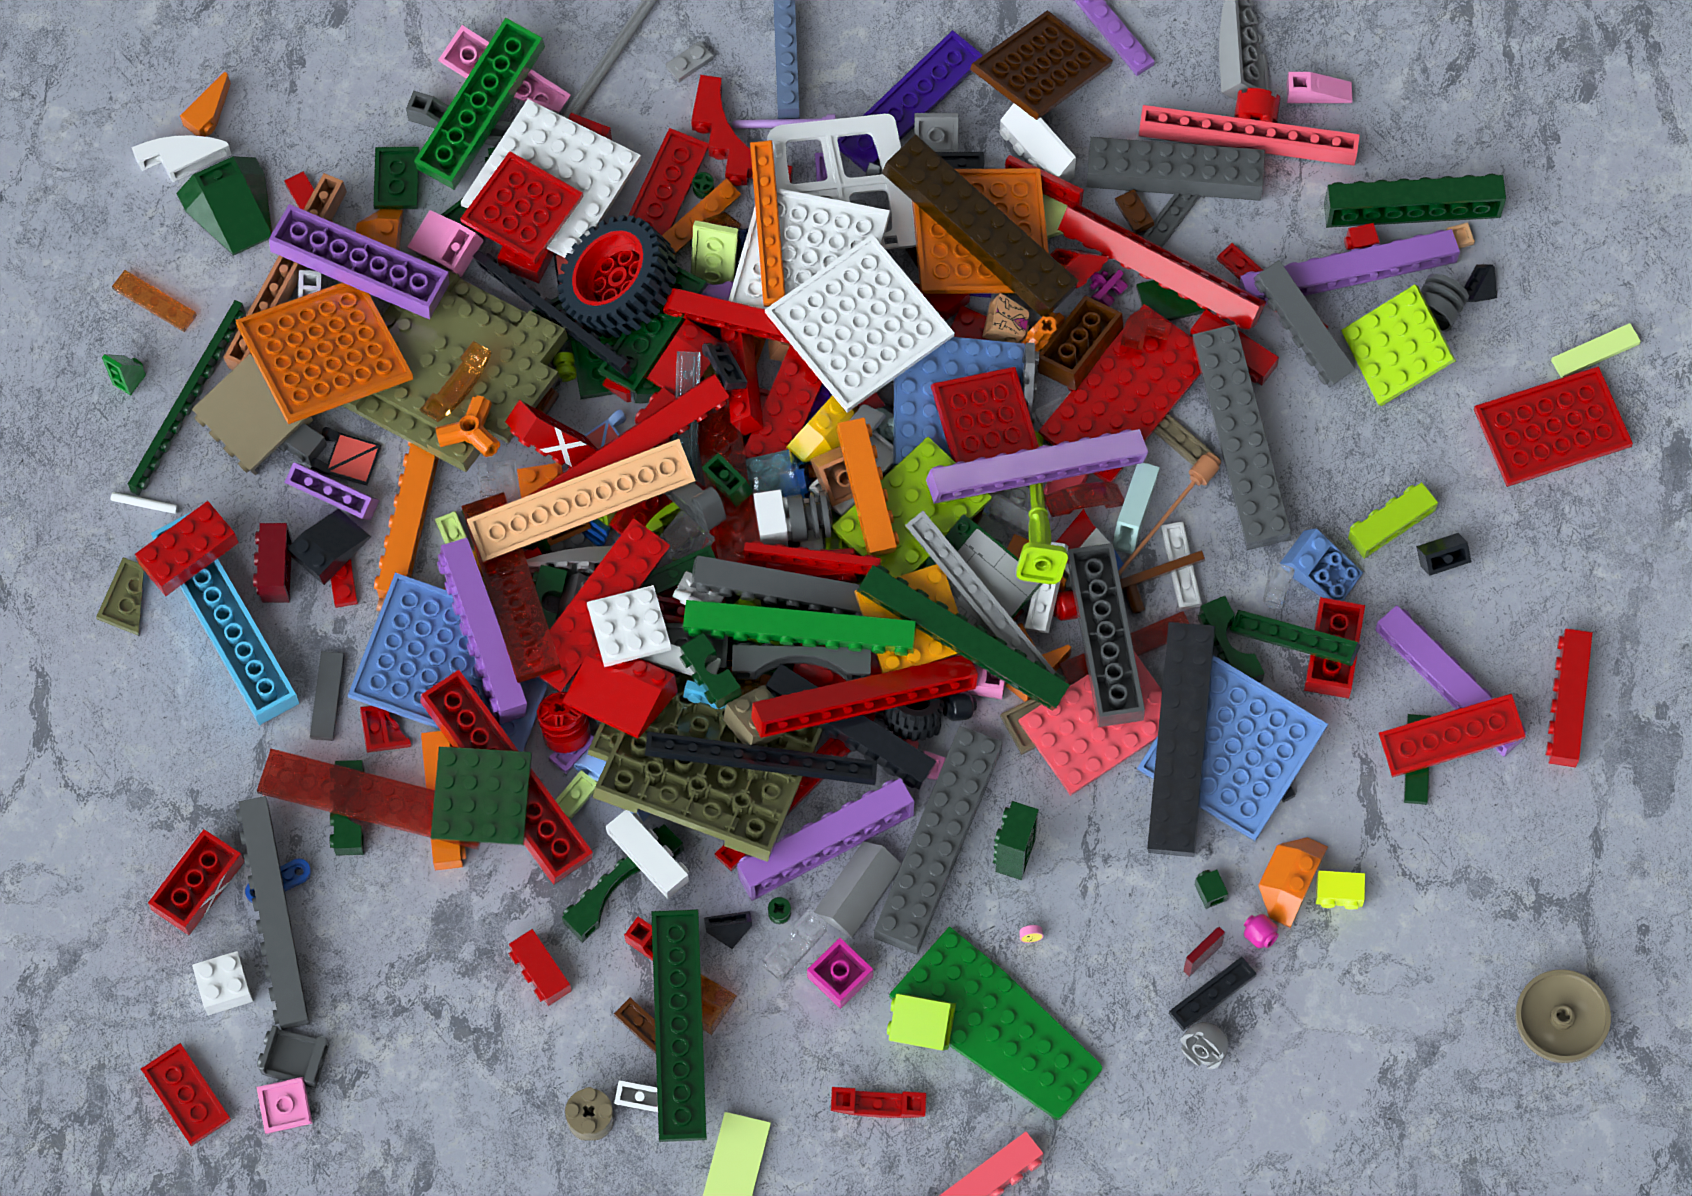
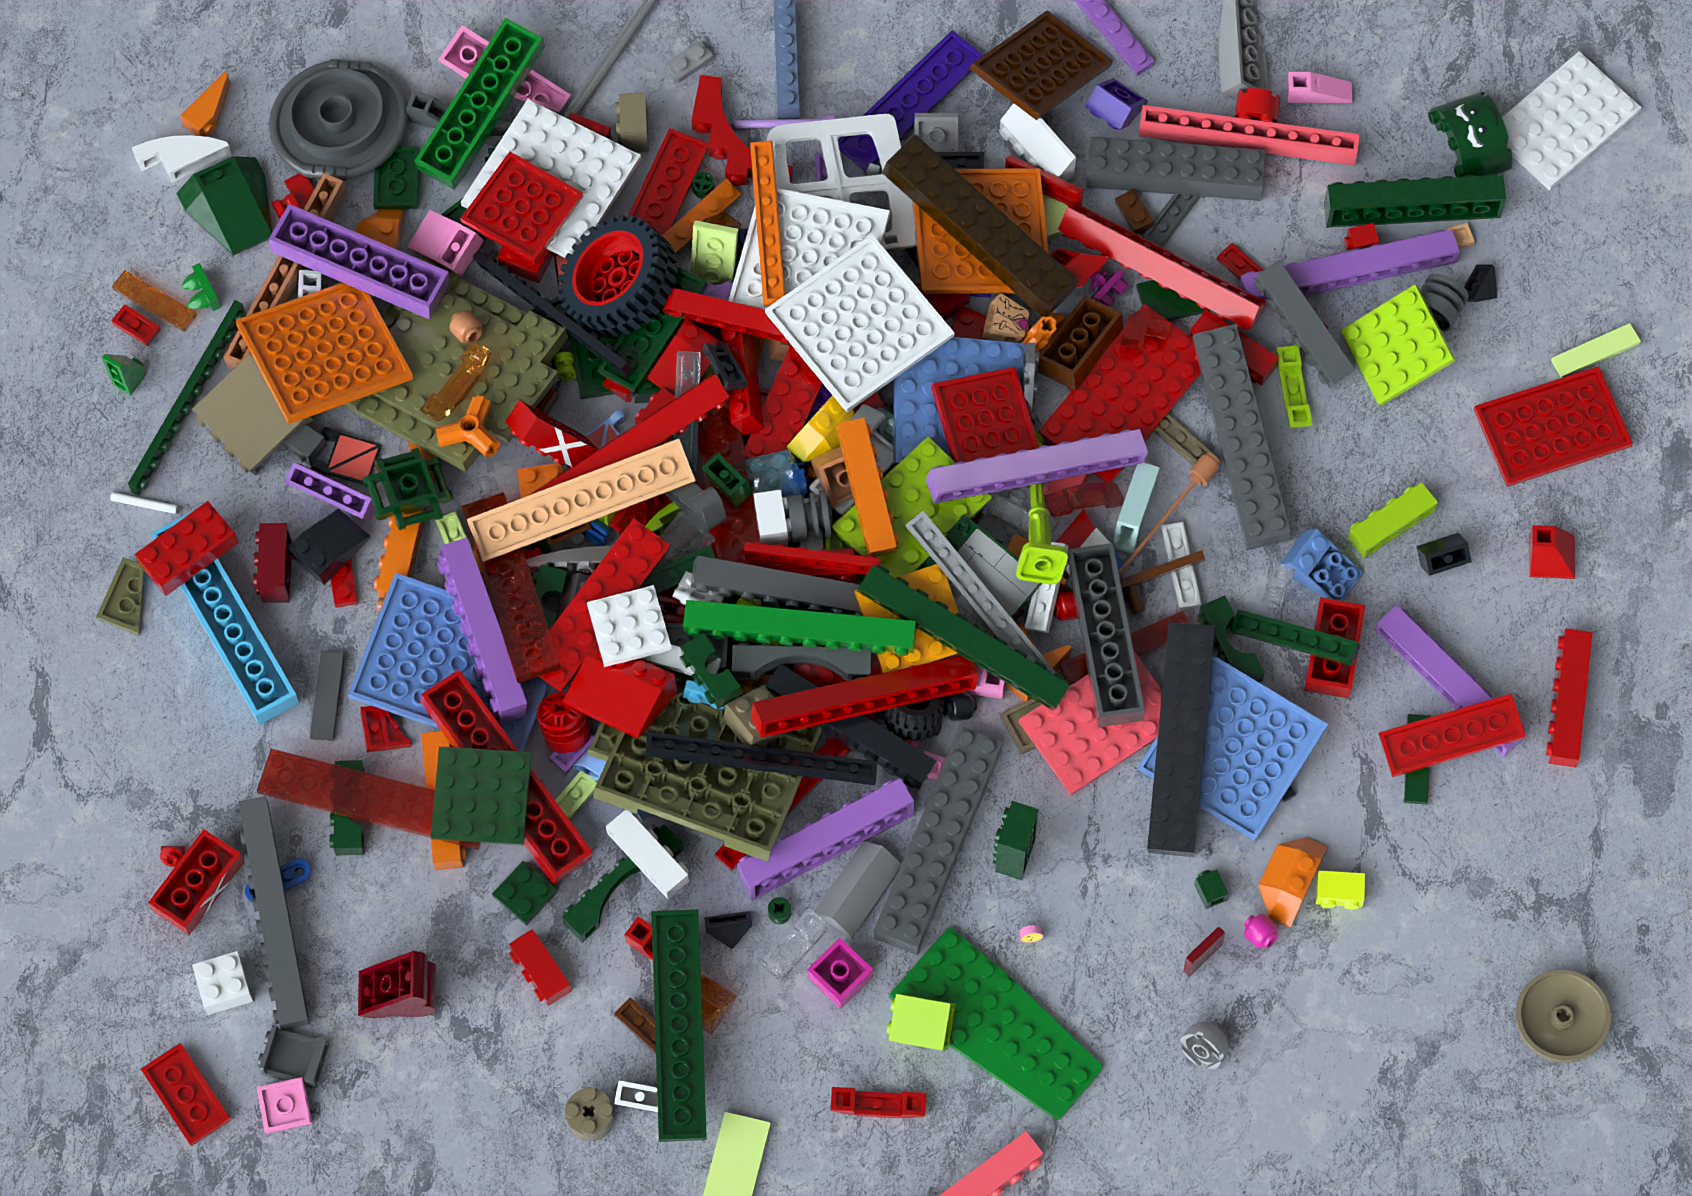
(136, 325): none -> red plate
(171, 855): none -> red plate
(206, 296): none -> green tile
(280, 208): none -> red wheel
(338, 119): none -> dark grey piece
(398, 987): none -> dark red brick
(408, 488): none -> dark green brick
(466, 327): none -> nougat head
(524, 893): none -> dark green plate
(632, 122): none -> dark tan brick
(1115, 103): none -> dark purple slope
(1212, 993): black plate -> none
(1293, 387): none -> lime slope
(1474, 134): none -> dark green cylinder
(1551, 553): none -> red slope
(1566, 120): none -> white plate

